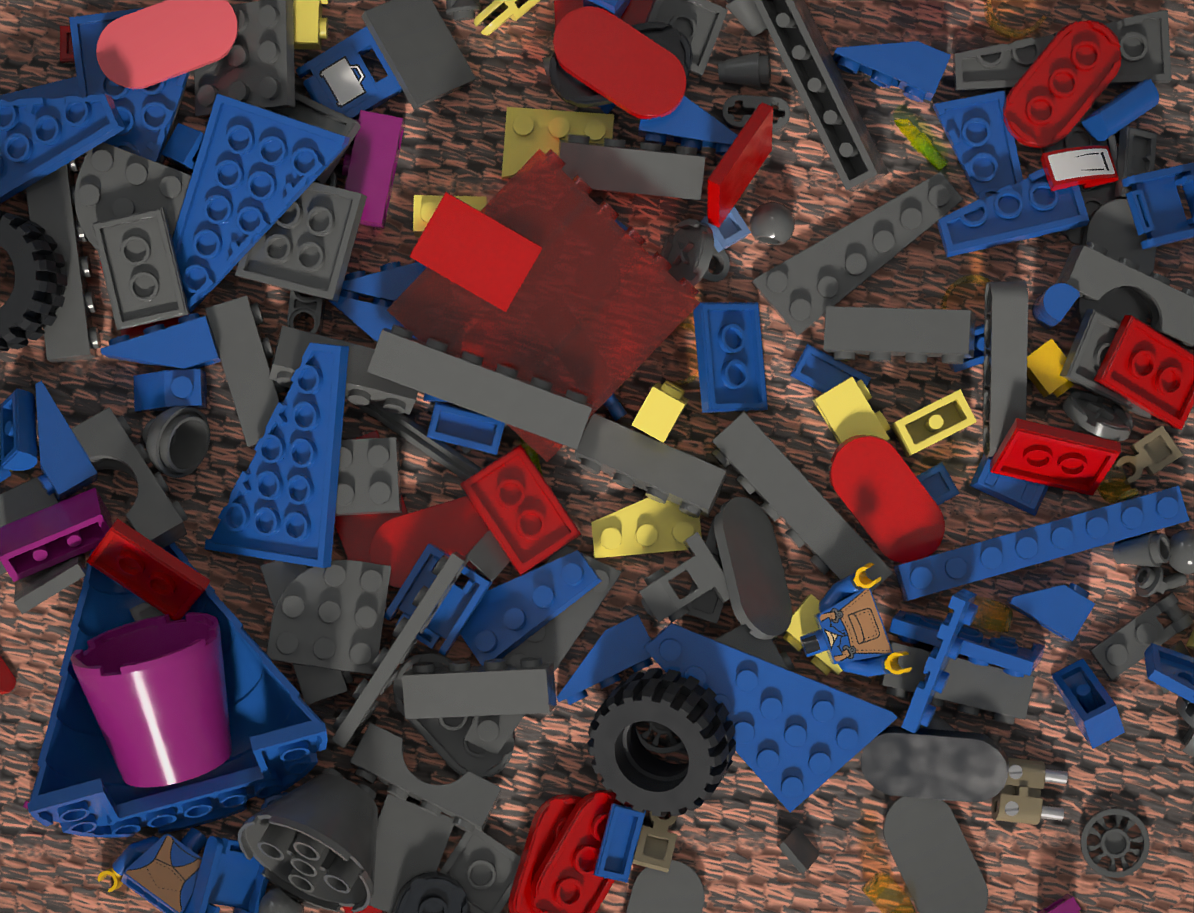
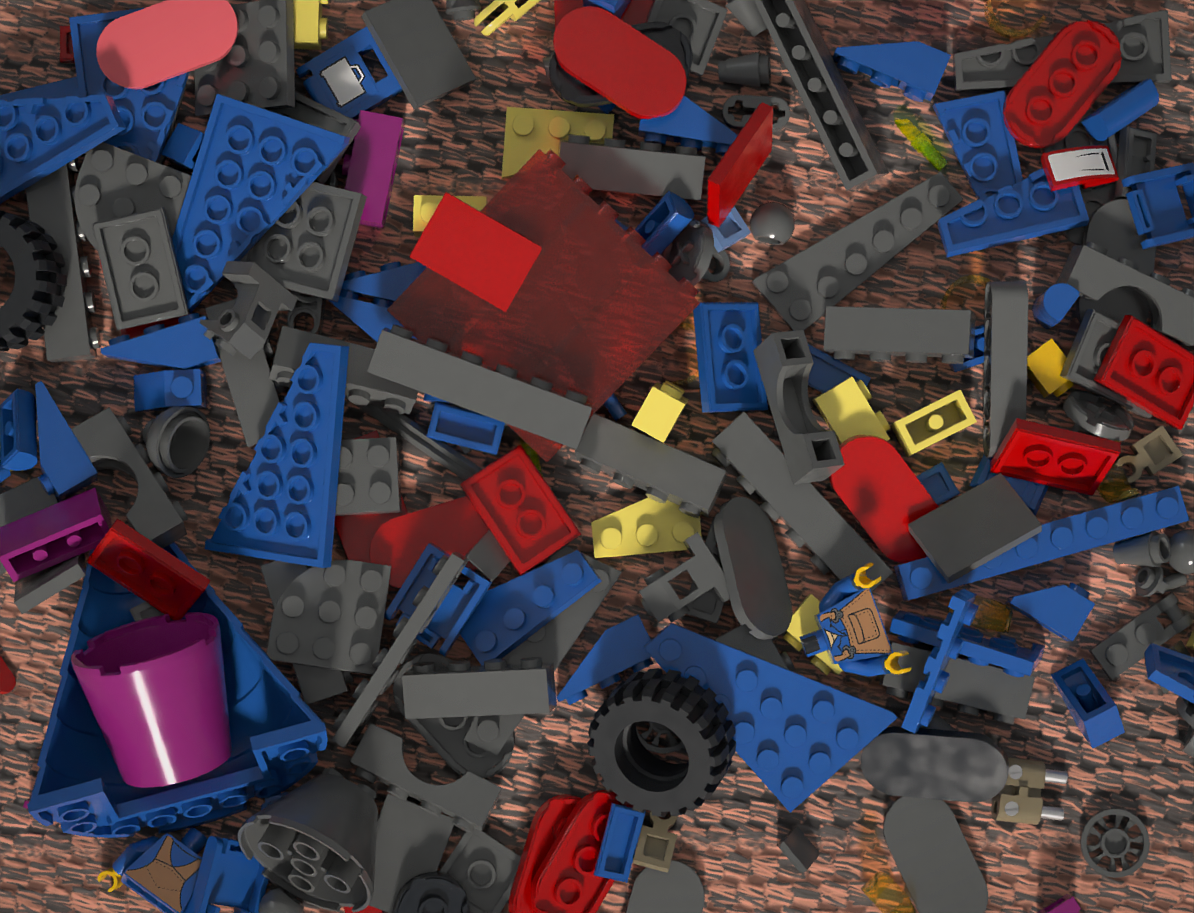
(255, 291): none -> dark grey tile
(664, 223): none -> blue brick
(785, 370): none -> dark grey arch
(974, 528): none -> dark grey tile

